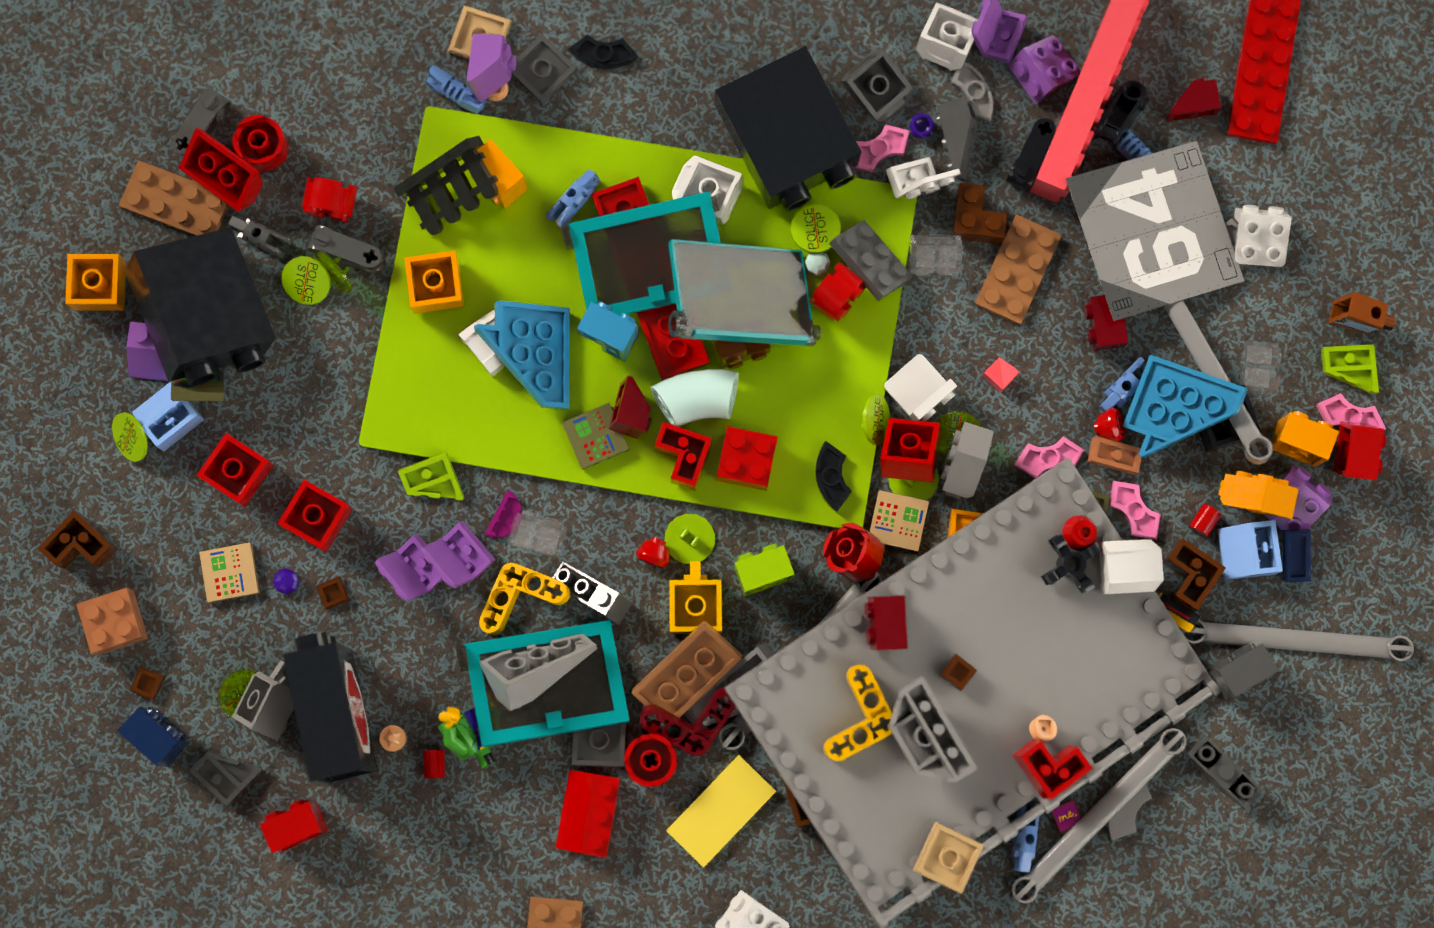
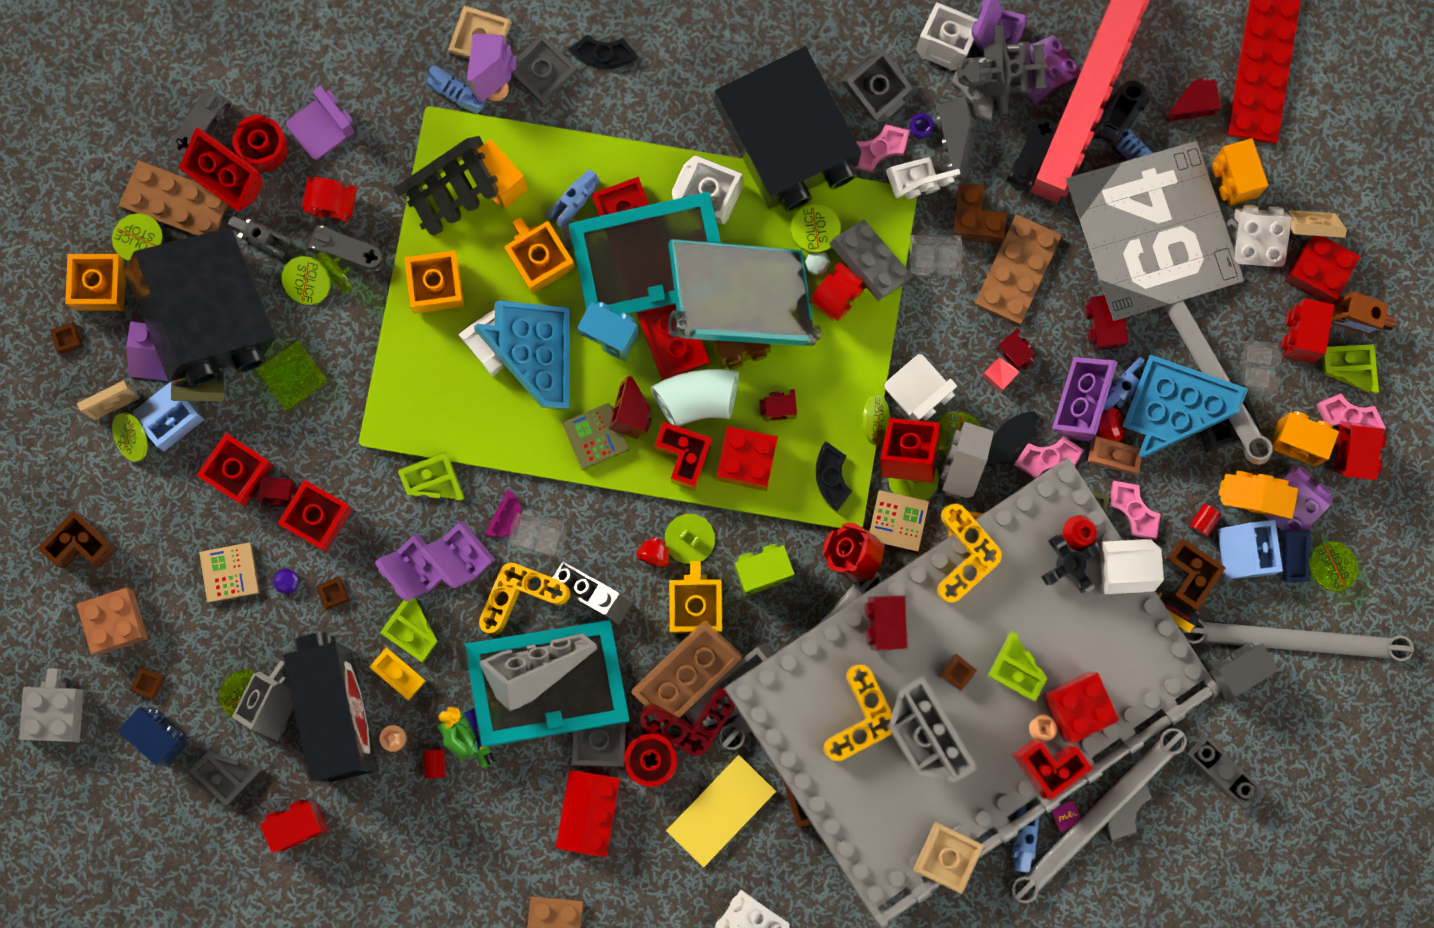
(51, 711): none -> light grey hinge
(66, 338): none -> reddish brown tile
(108, 400): none -> tan tile
(136, 233): none -> lime piece
(276, 490): none -> dark red brick
(292, 376): none -> clear neon green plate
(321, 125): none -> medium lavender bracket
(397, 674): none -> yellow plate
(411, 630): none -> lime wing
(538, 255): none -> light orange hinge
(779, 406): none -> dark red brick
(975, 559): none -> yellow beam
(1004, 69): none -> dark grey piece
(1010, 436): none -> black tile
(1016, 351): none -> dark red brick
(1017, 669): none -> lime wing
(1081, 707): none -> red brick
(1084, 398): none -> medium lavender slope
(1239, 172): none -> light orange brick
(1307, 331): none -> red brick
(1316, 224): none -> tan tile
(1322, 268): none -> red brick
(1333, 566): none -> clear neon green piece

